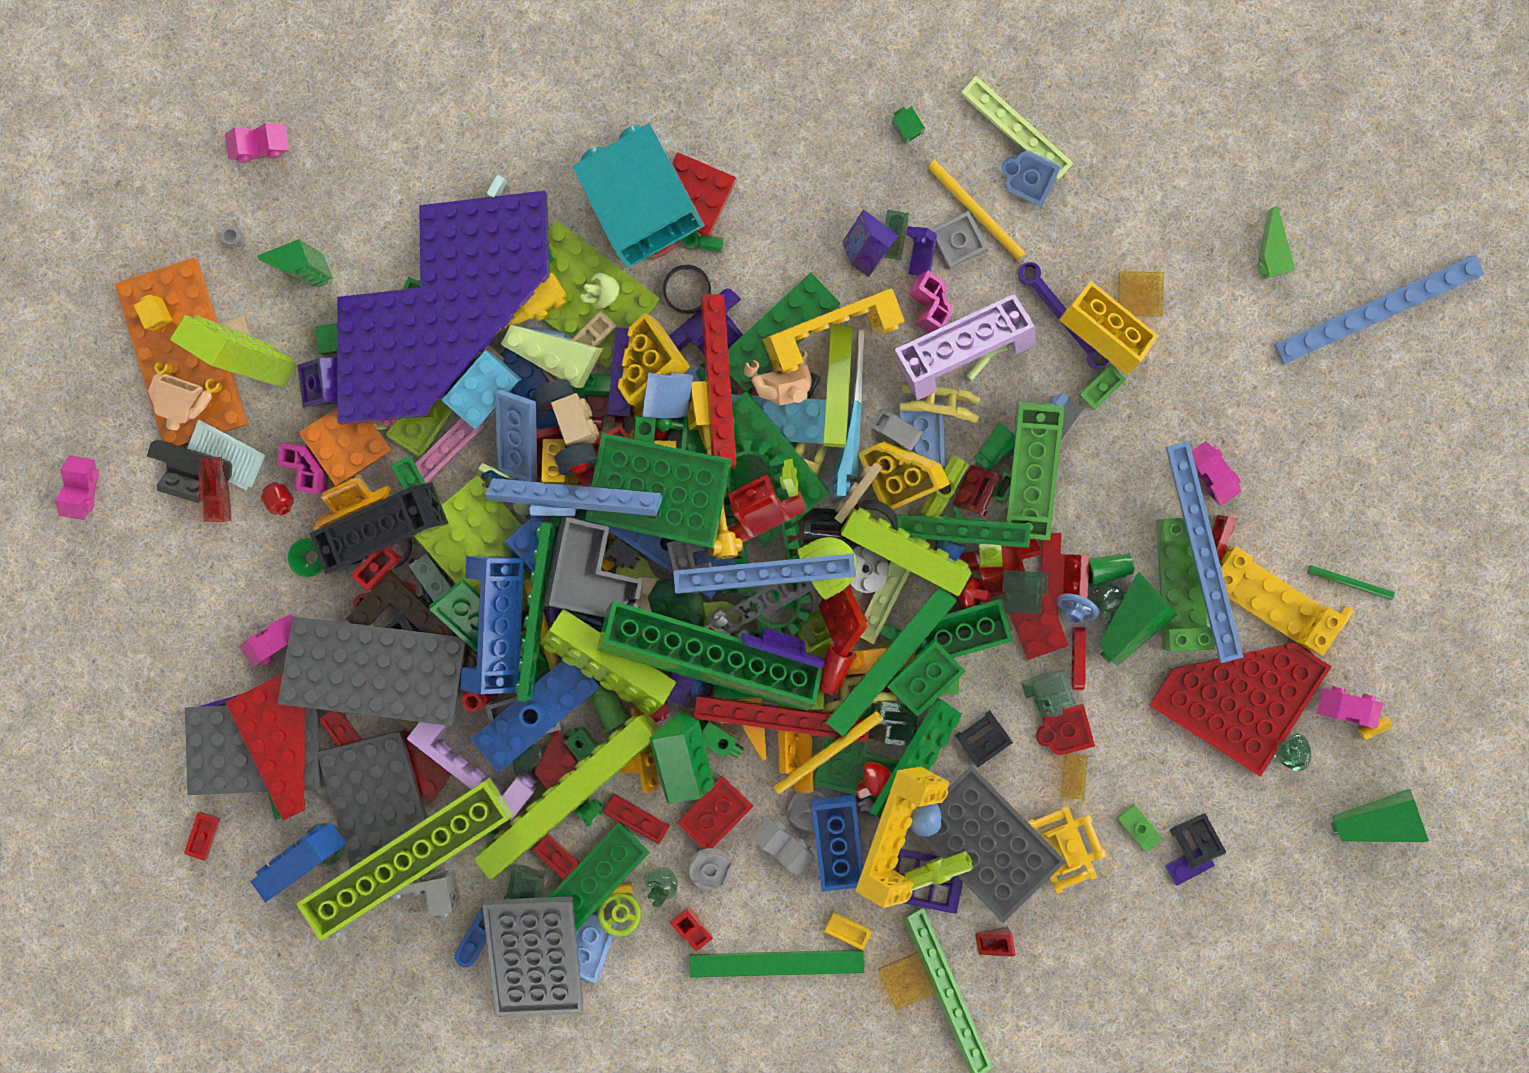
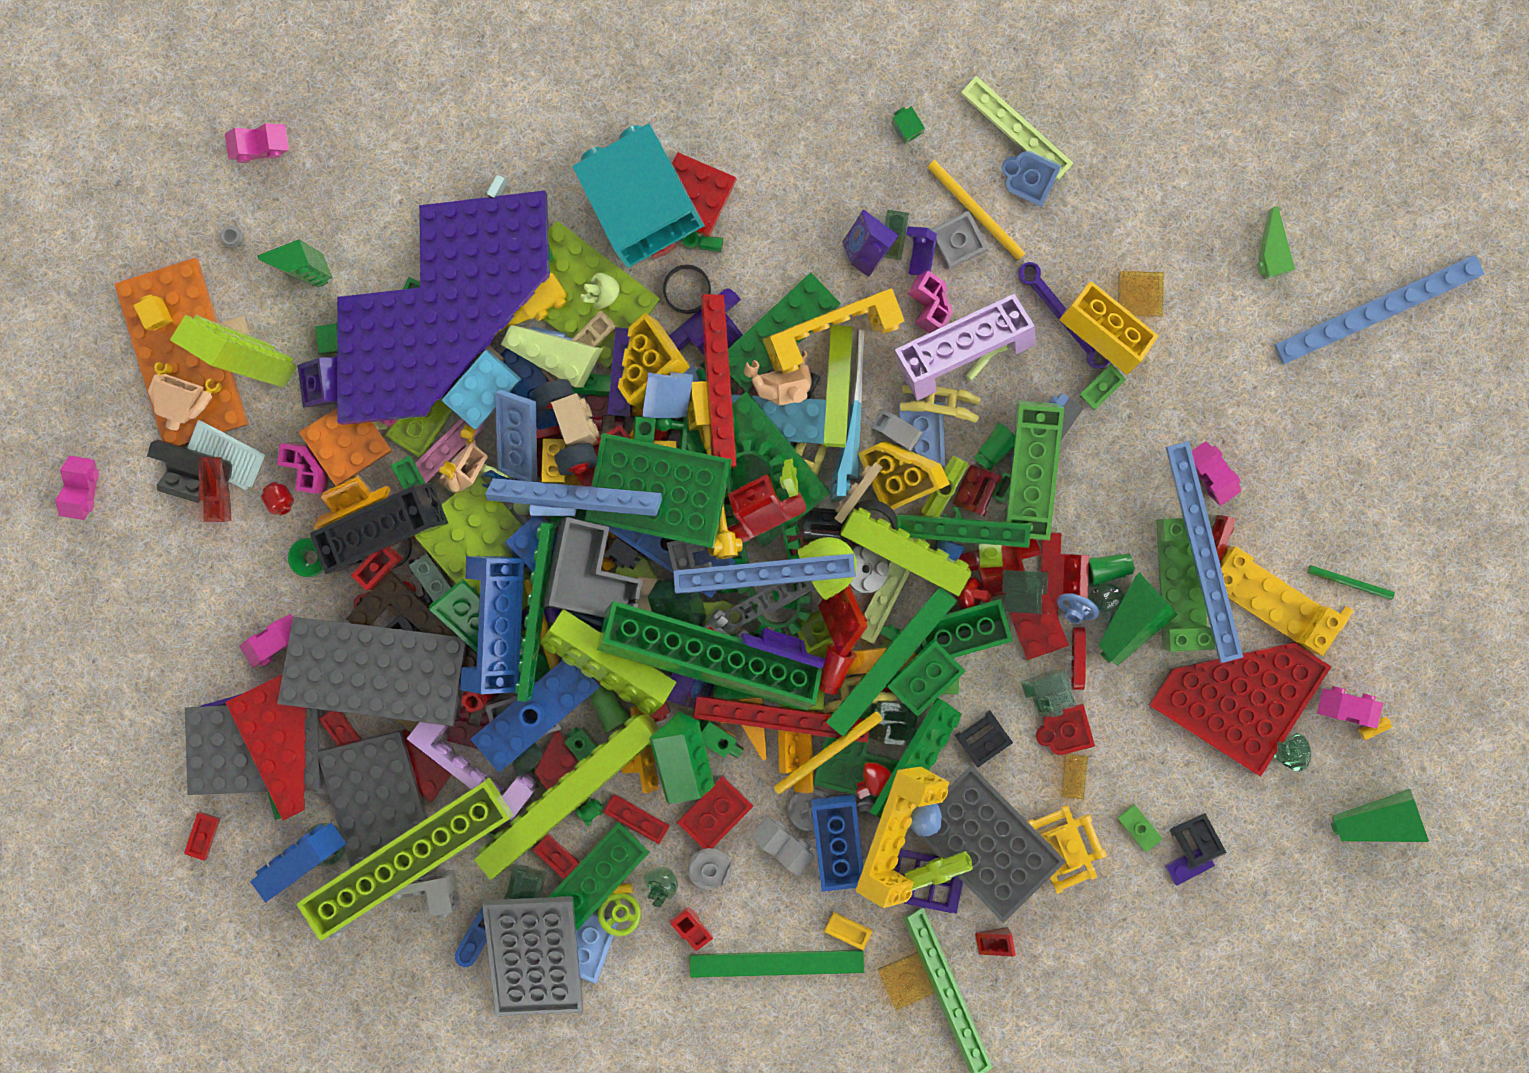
(464, 731): none -> dark red plate
(465, 466): none -> light nougat torso

